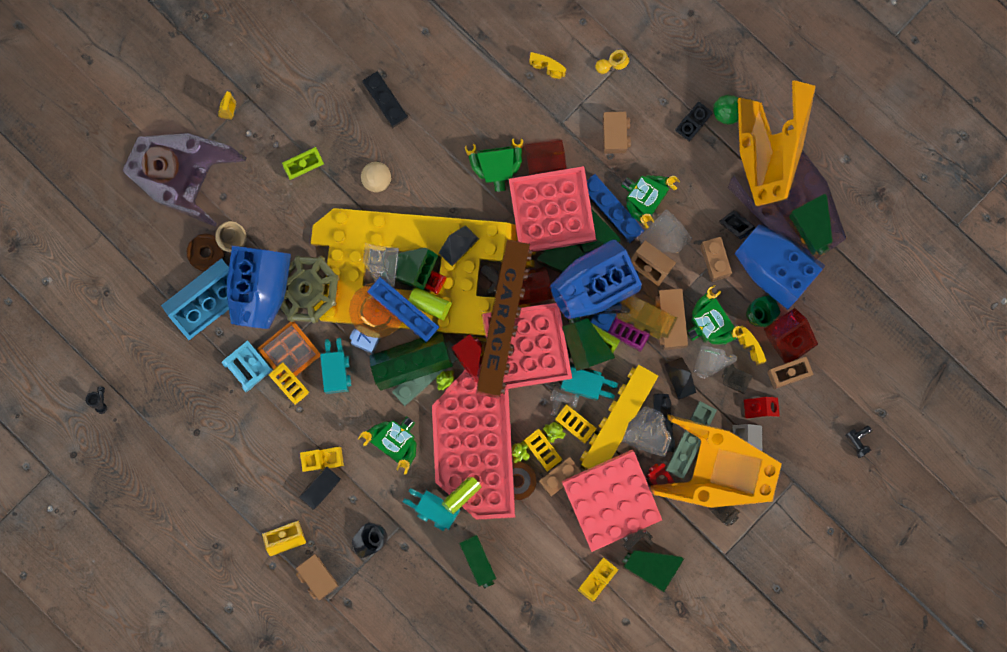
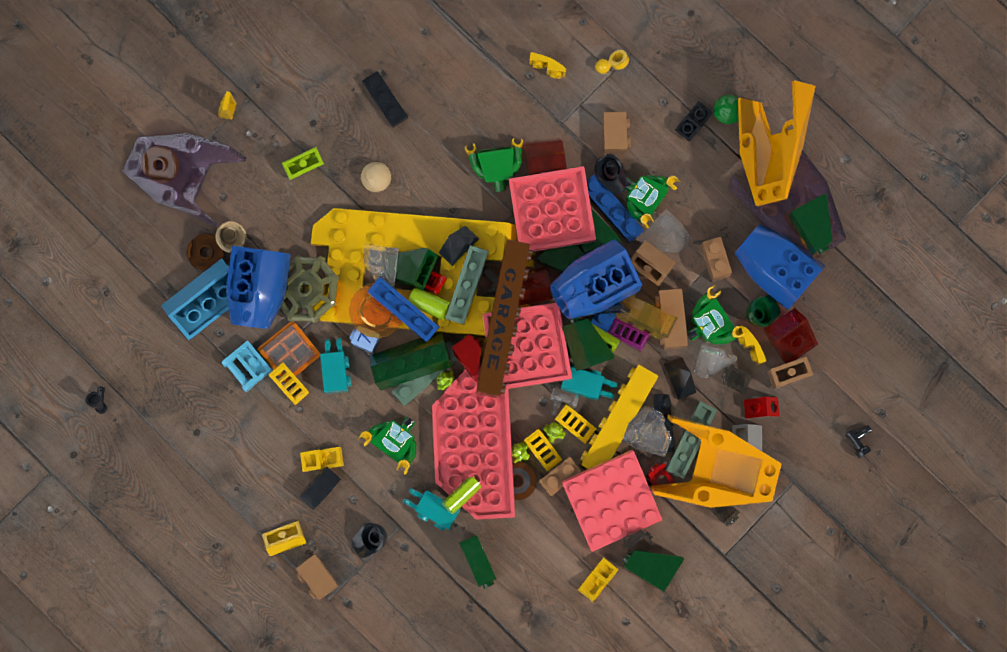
(467, 285): none -> sand green plate
(611, 173): none -> black piece
(737, 225): black slope -> none

